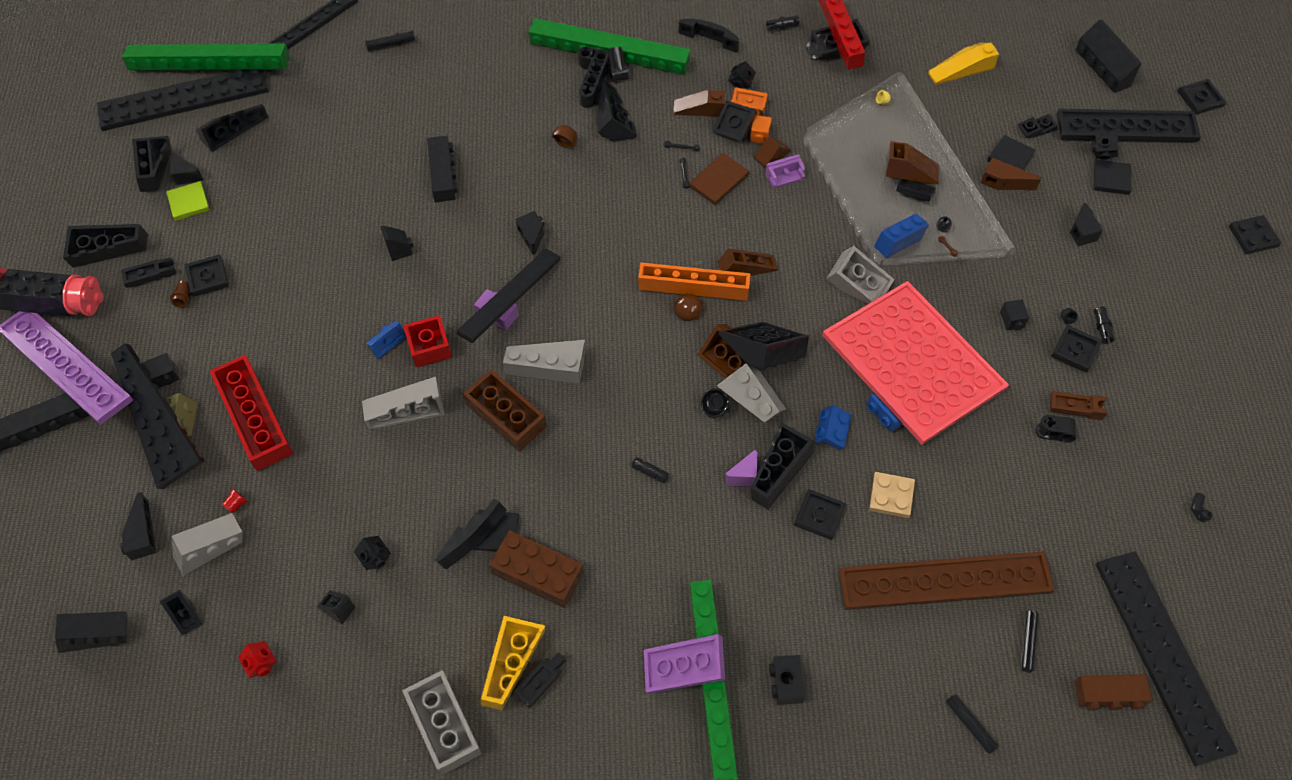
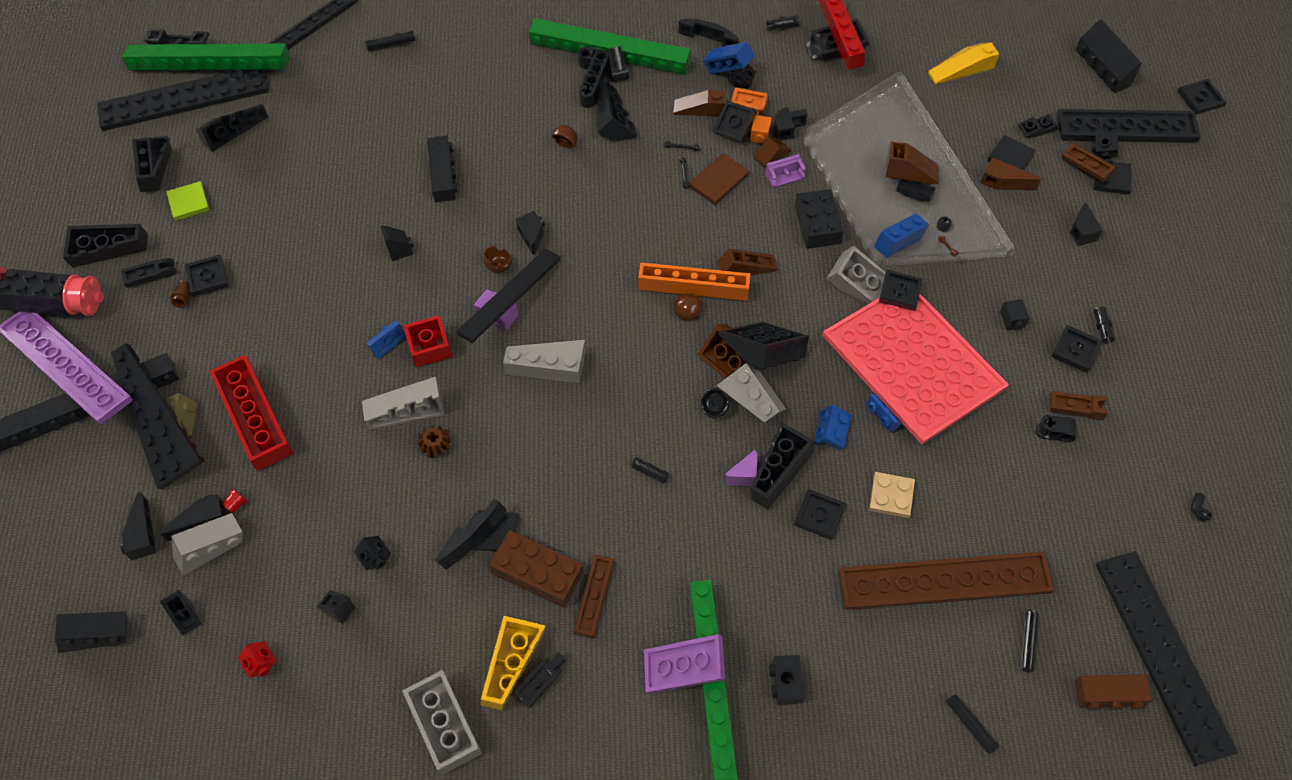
(160, 37): none -> black slope
(184, 172): black slope -> none
(198, 513): none -> black slope
(434, 448): none -> reddish brown gear
(496, 259): none -> reddish brown hair
(505, 410): reddish brown brick -> none
(594, 596): none -> reddish brown tile
(728, 58): none -> blue brick
(787, 121): none -> black brick
(818, 218): none -> black brick
(883, 97): light yellow hinge -> none
(900, 290): none -> black tile
(1072, 314): black hinge -> none
(1088, 162): none -> reddish brown plate
(1255, 234): black plate -> none

